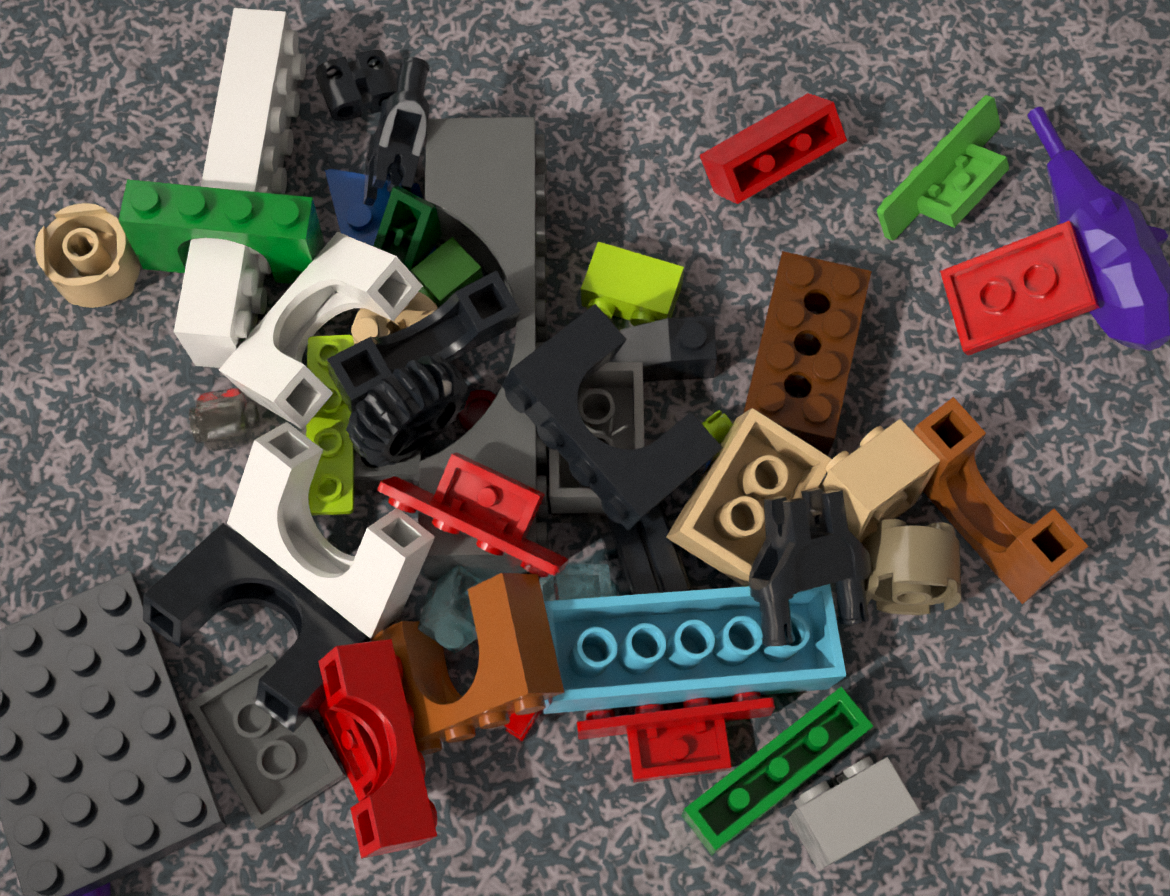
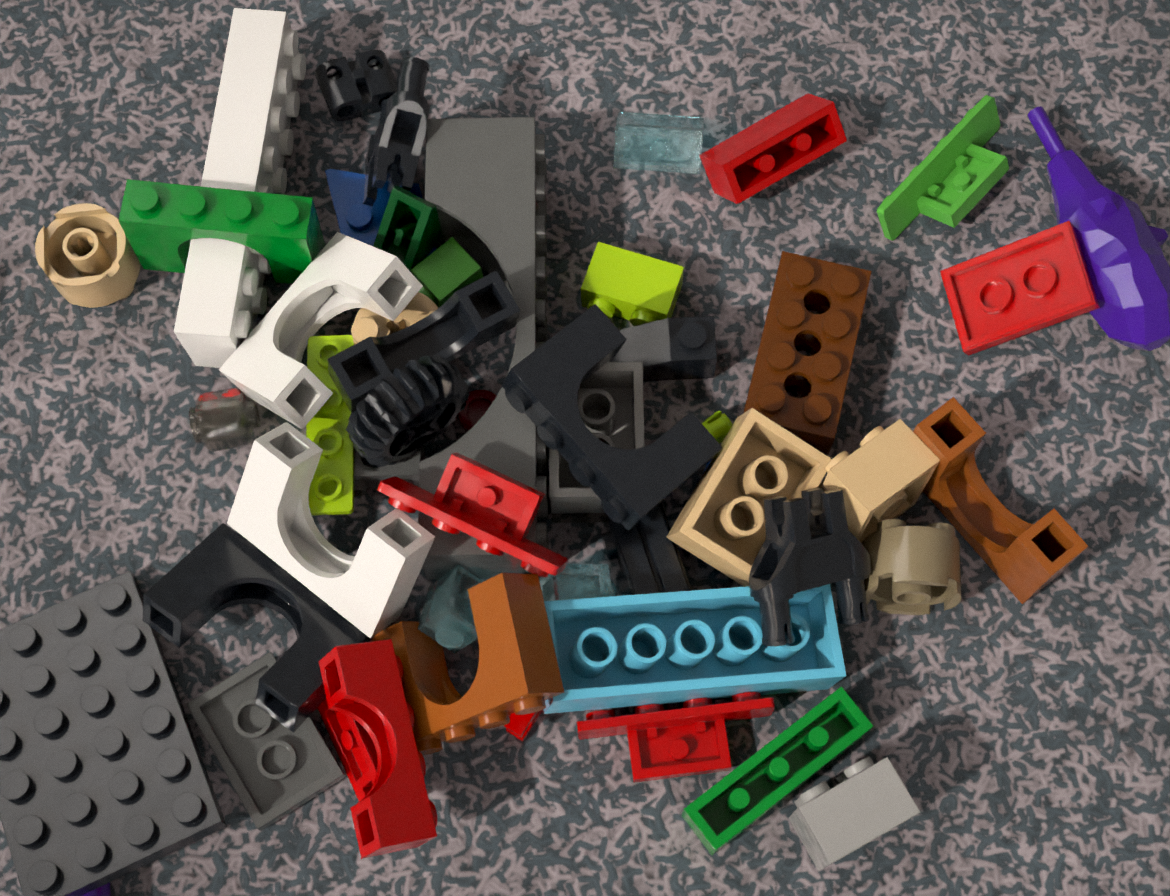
(658, 142): none -> clear light blue panel

